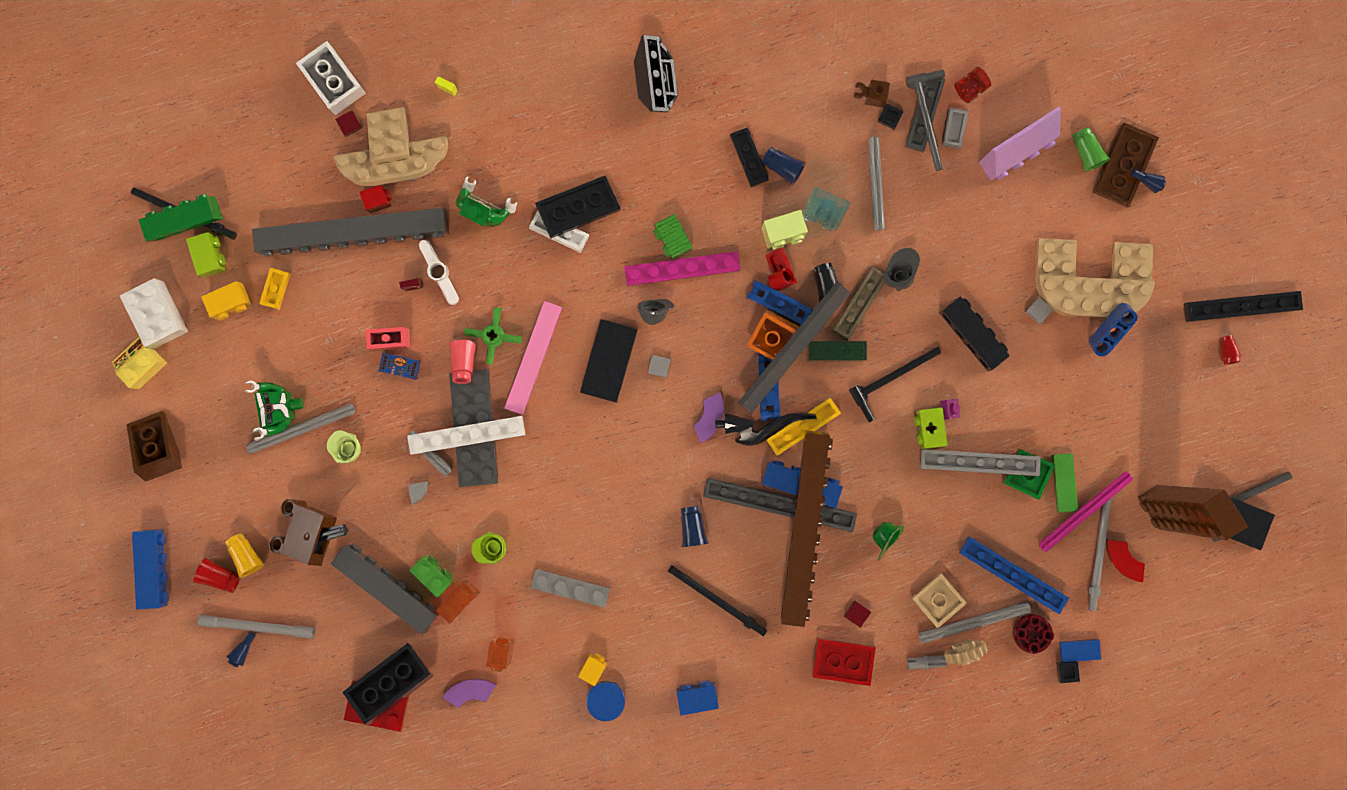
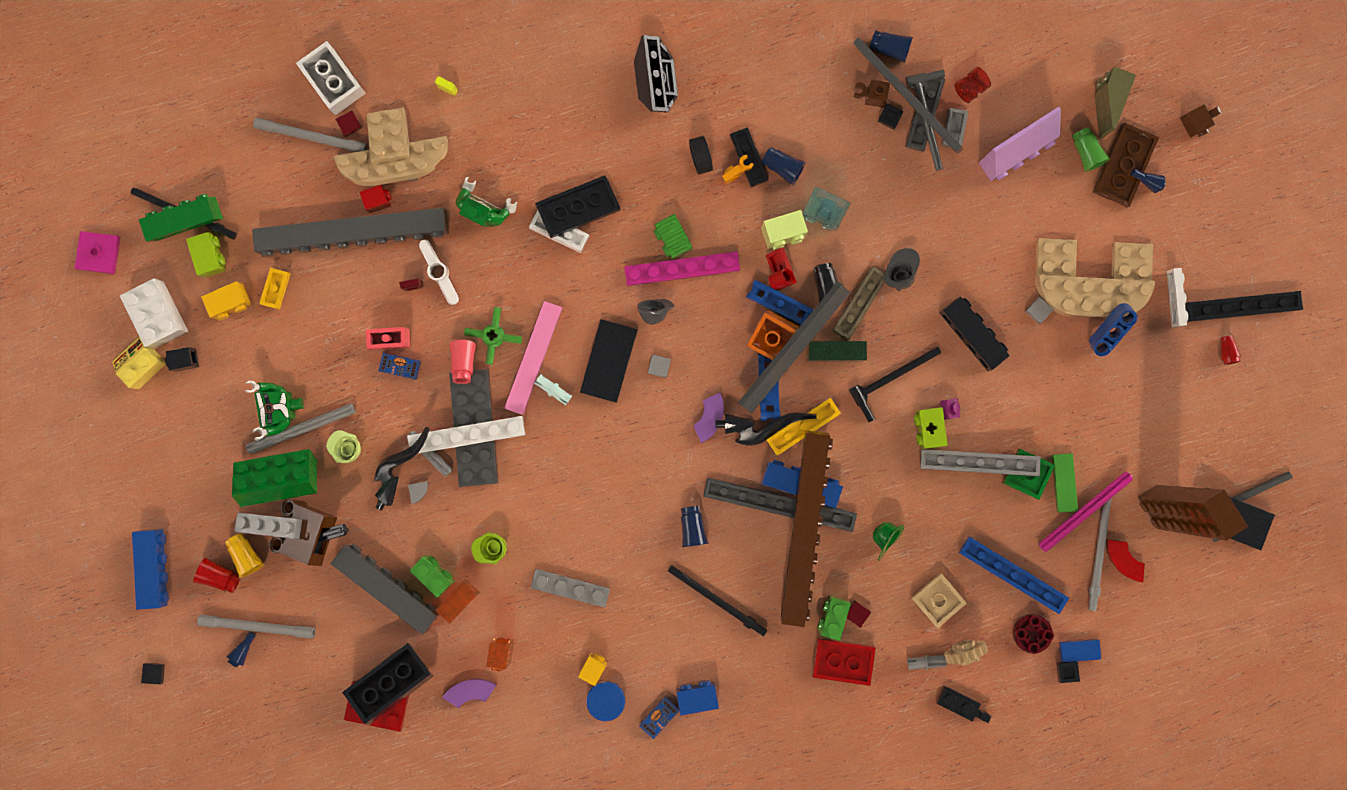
(97, 252): none -> dark pink plate
(152, 673): none -> black tile
(153, 447): reddish brown slope -> none
(181, 359): none -> black brick
(268, 525): none -> light grey plate
(270, 126): none -> light grey piece
(274, 478): none -> green brick
(384, 471): none -> black piece
(553, 389): none -> light aqua pin
(659, 717): none -> tile
(700, 155): none -> black tyre
(733, 173): none -> light orange plate
(834, 617): none -> bright green brick
(876, 184): light grey axle -> none
(891, 45): none -> dark blue plant
(908, 96): none -> dark grey tile
(961, 705): none -> black plate
(974, 622): light grey axle -> none
(1111, 98): none -> olive slope
(1177, 297): none -> white plate
(1199, 120): none -> reddish brown brick

